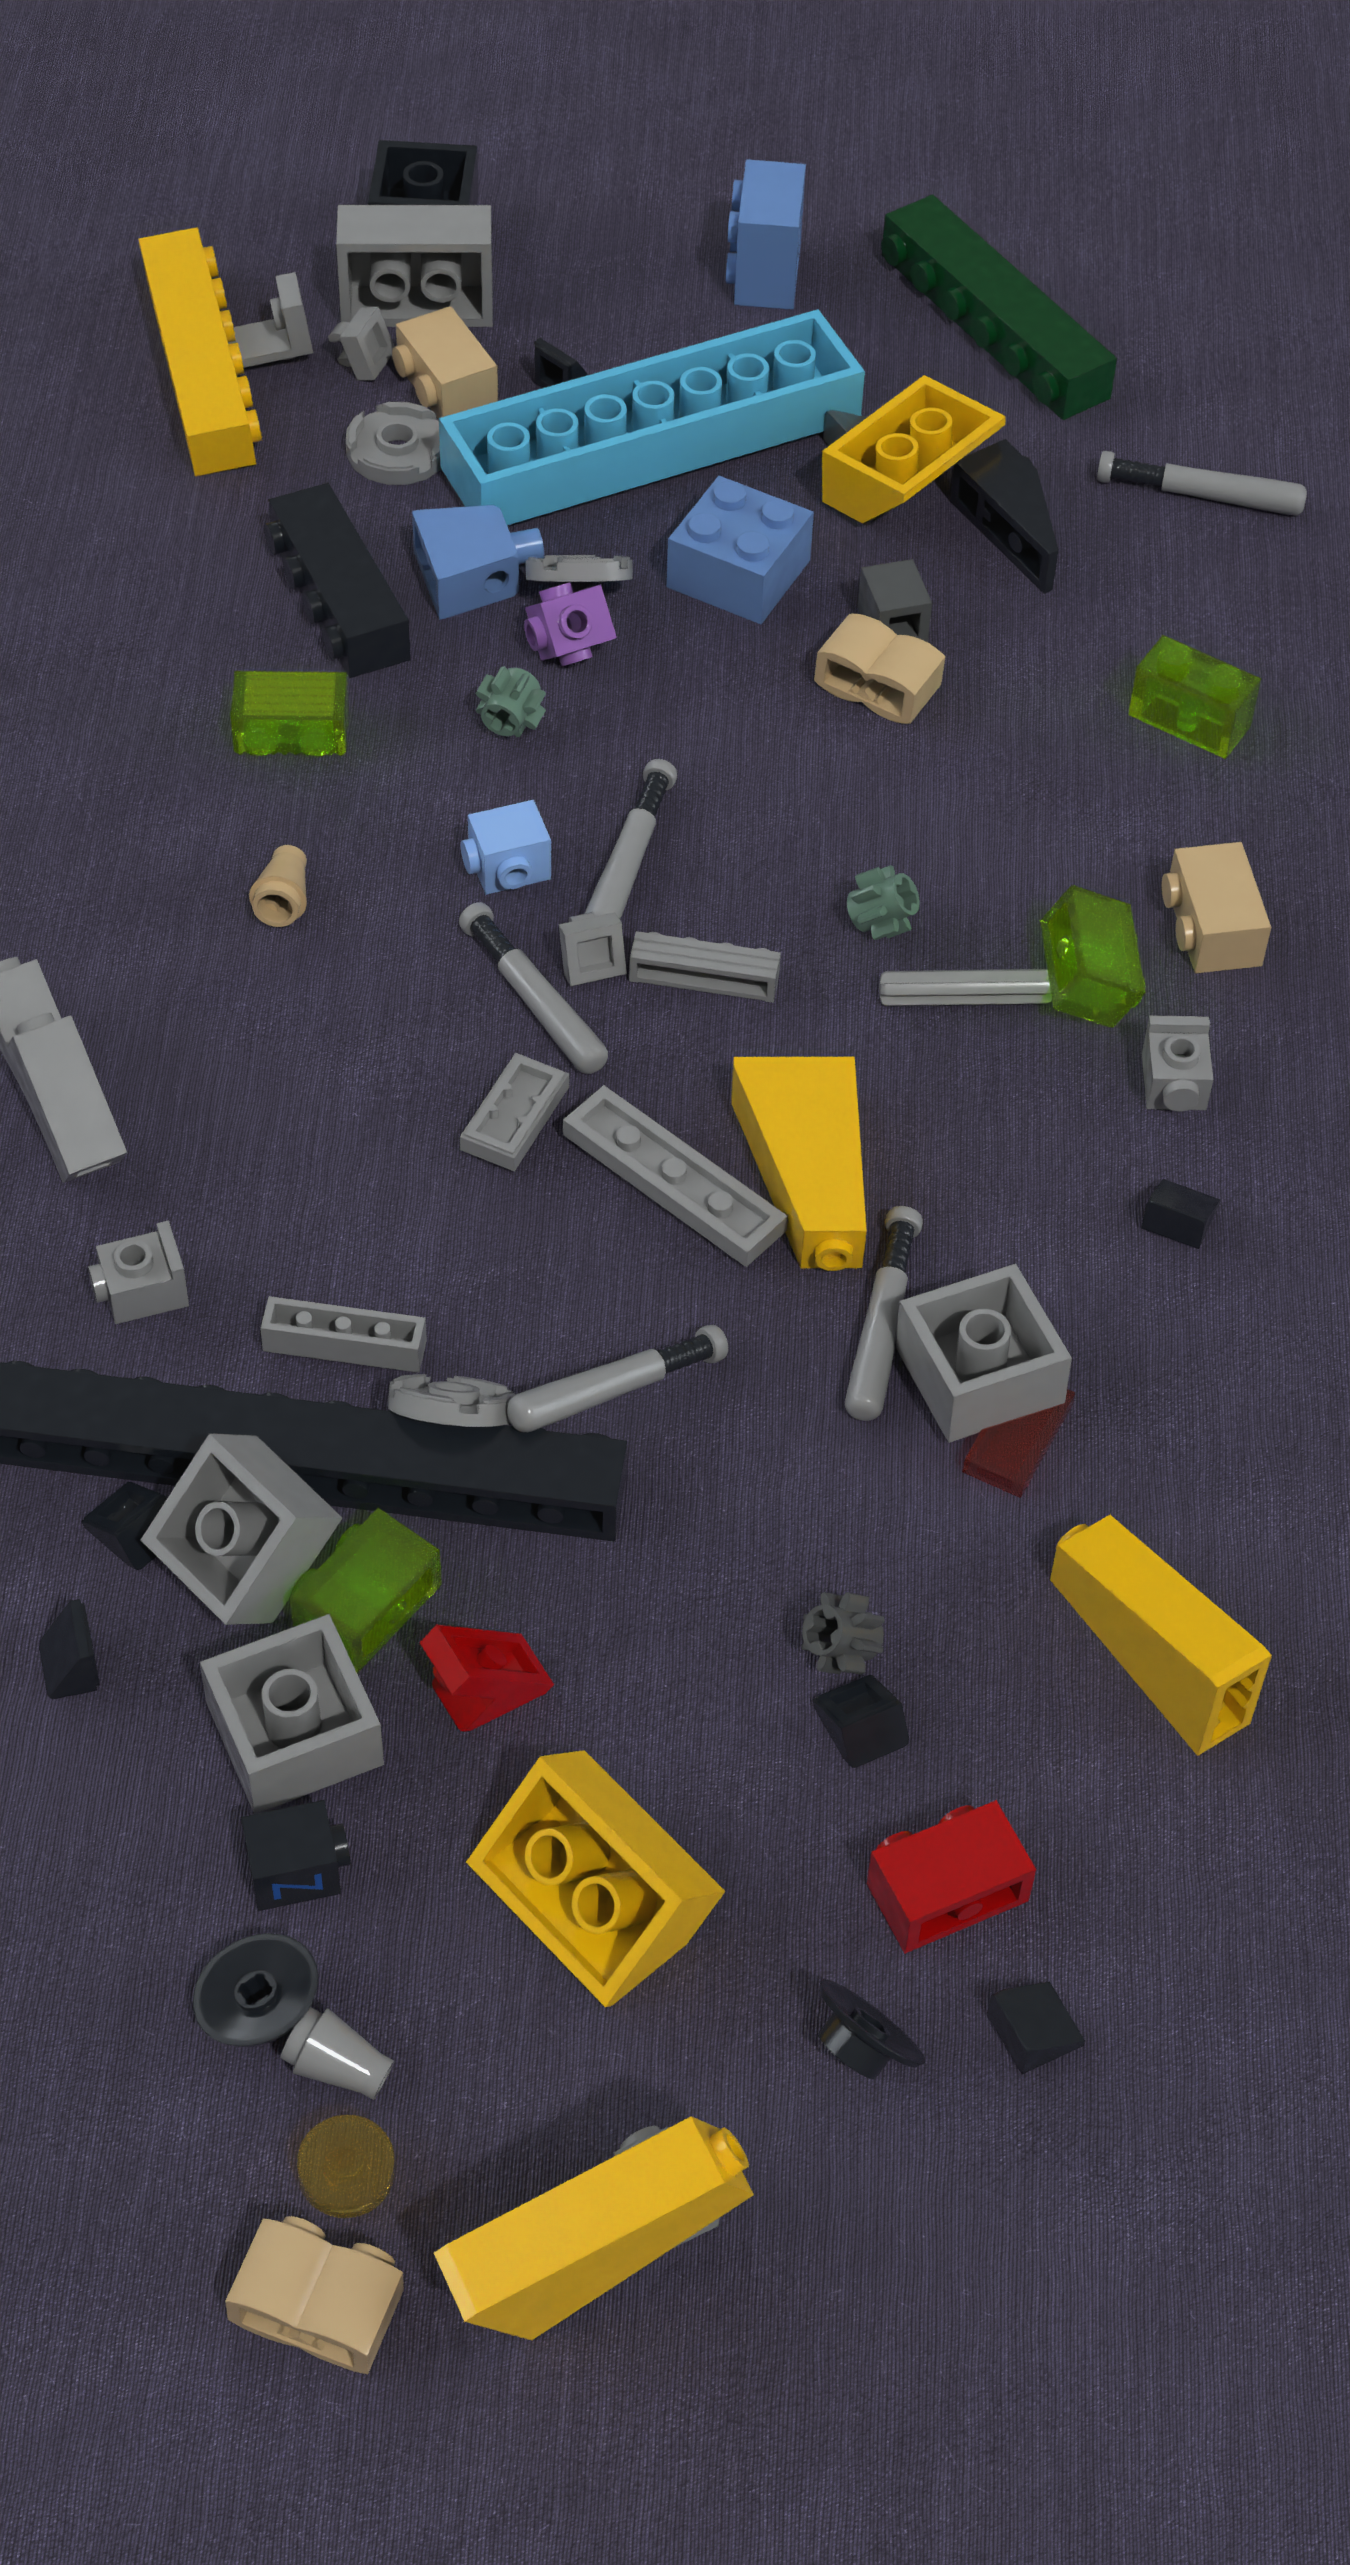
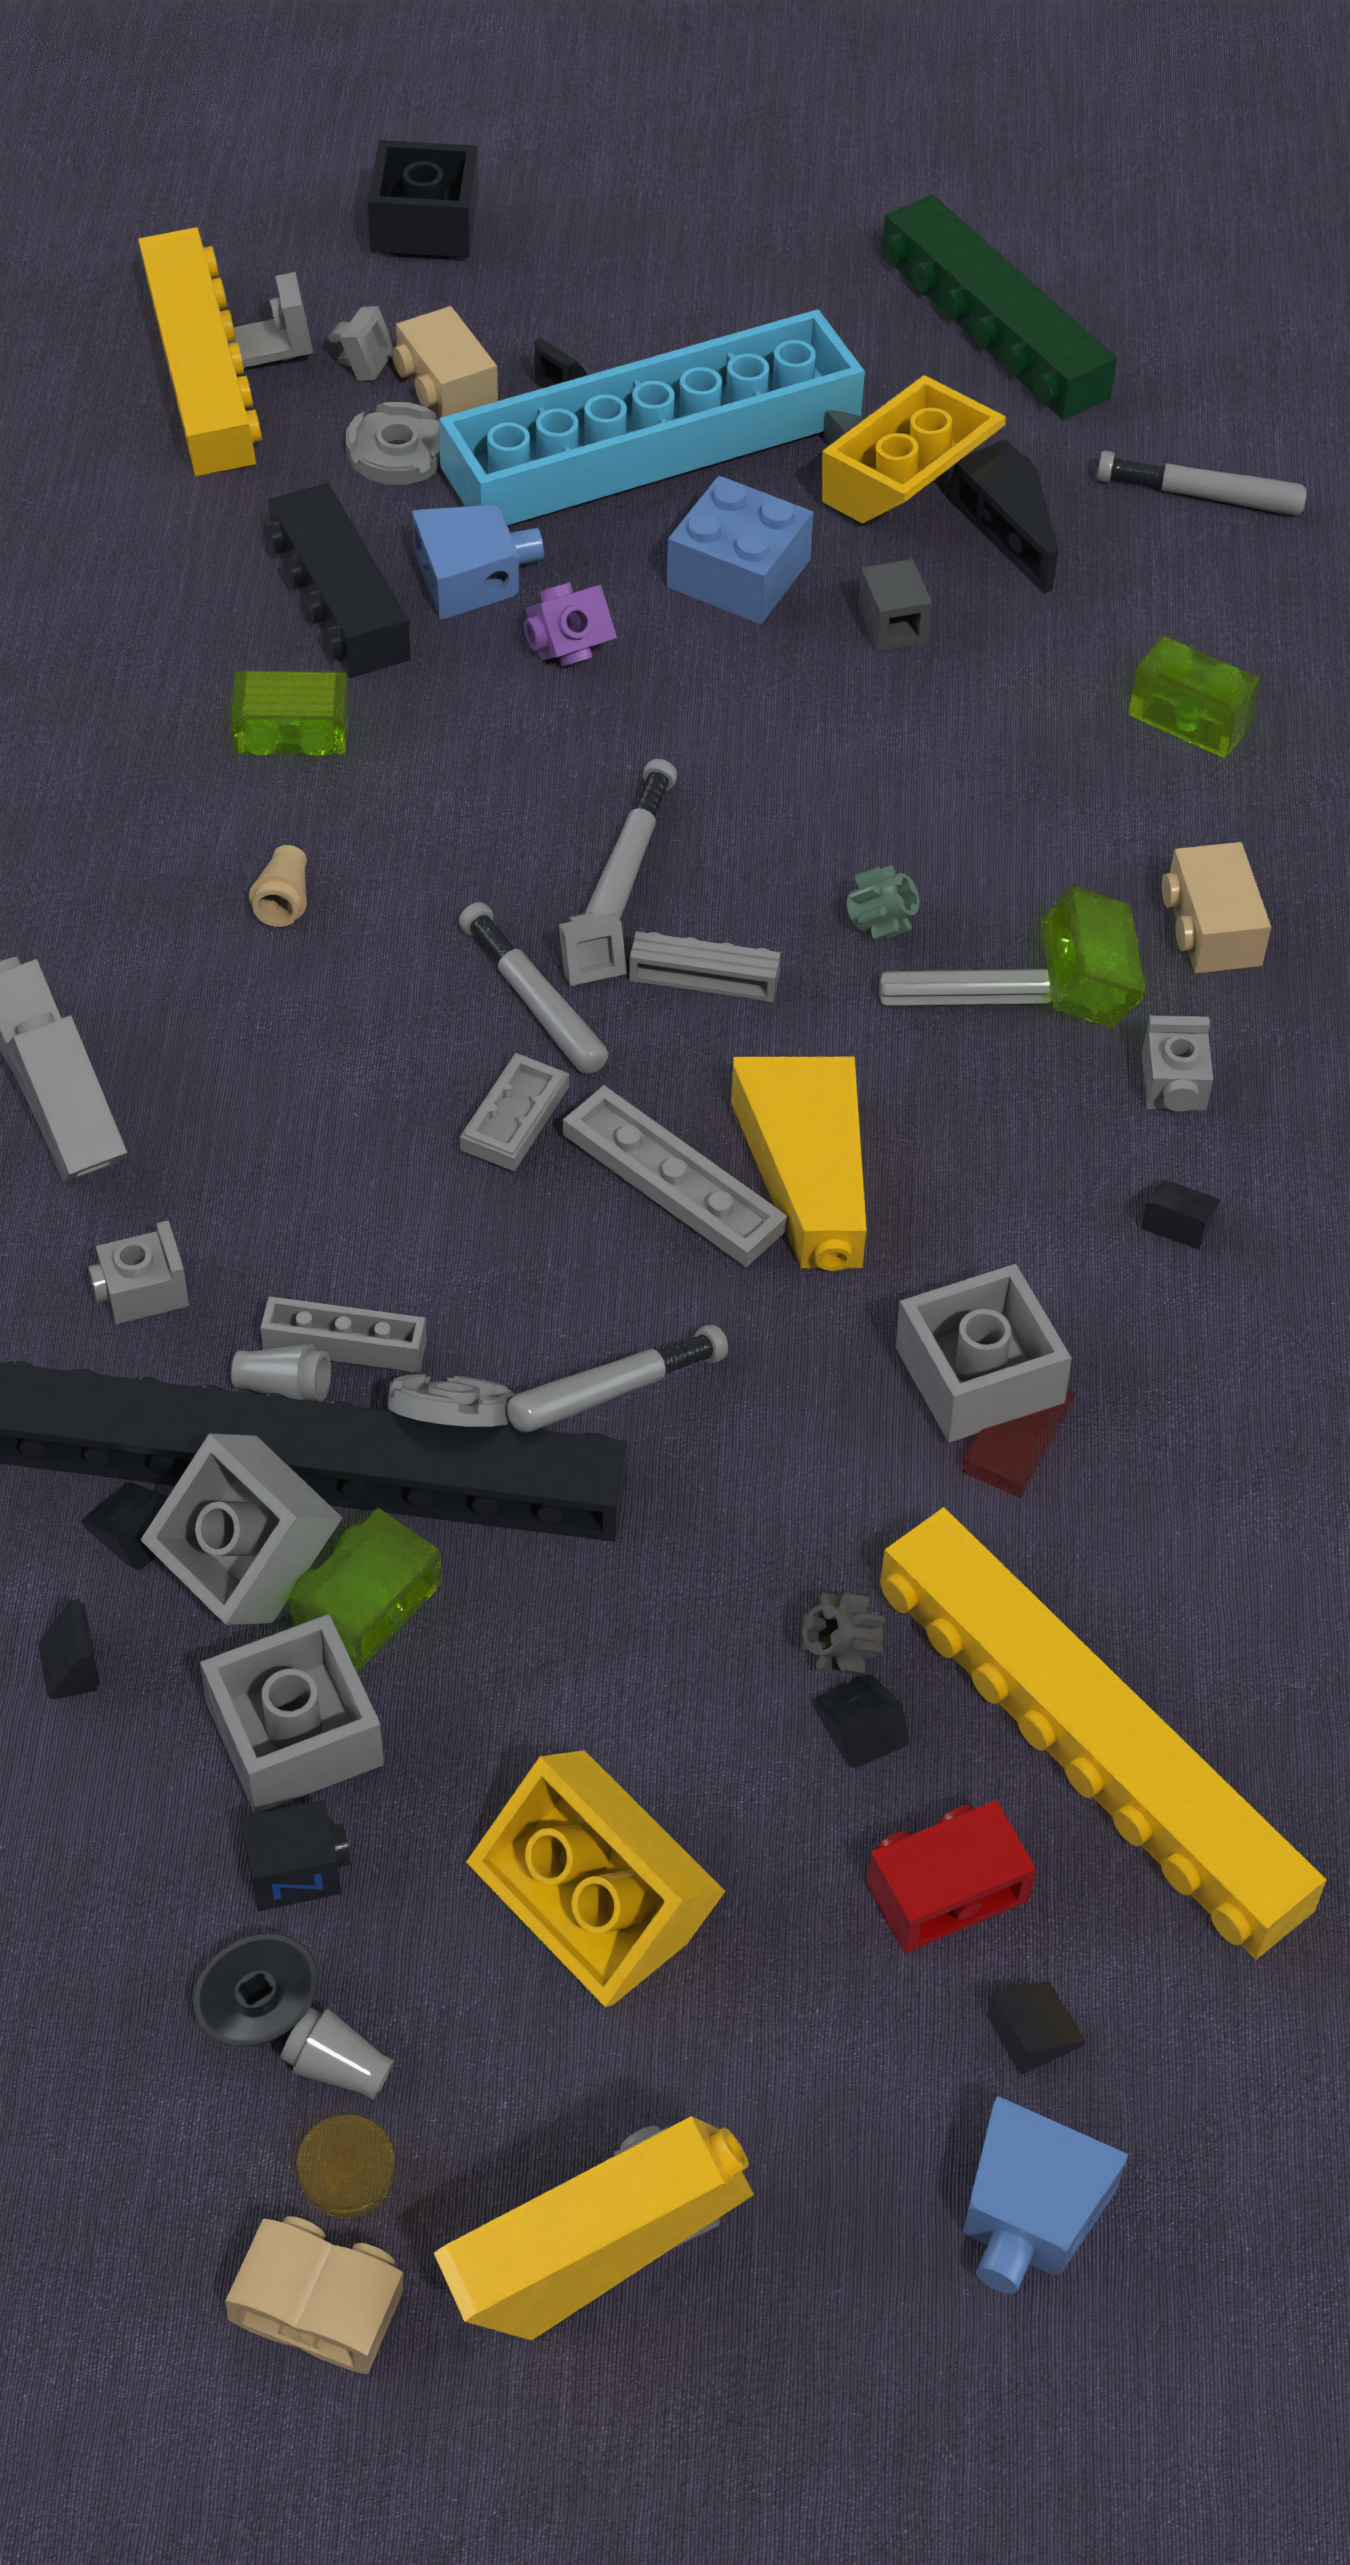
(289, 1370): none -> light grey cone
(416, 261): light grey brick -> none
(483, 1673): red slope -> none
(507, 847): light blue brick -> none
(510, 701): sand green gear -> none
(579, 568): light grey tile -> none
(766, 234): medium blue brick -> none
(863, 2034): black piece -> none
(878, 1338): light grey piece -> none
(879, 668): tan brick -> none
(1036, 2194): none -> medium blue torso
(1101, 1734): none -> yellow brick
(1162, 1631): yellow slope -> none

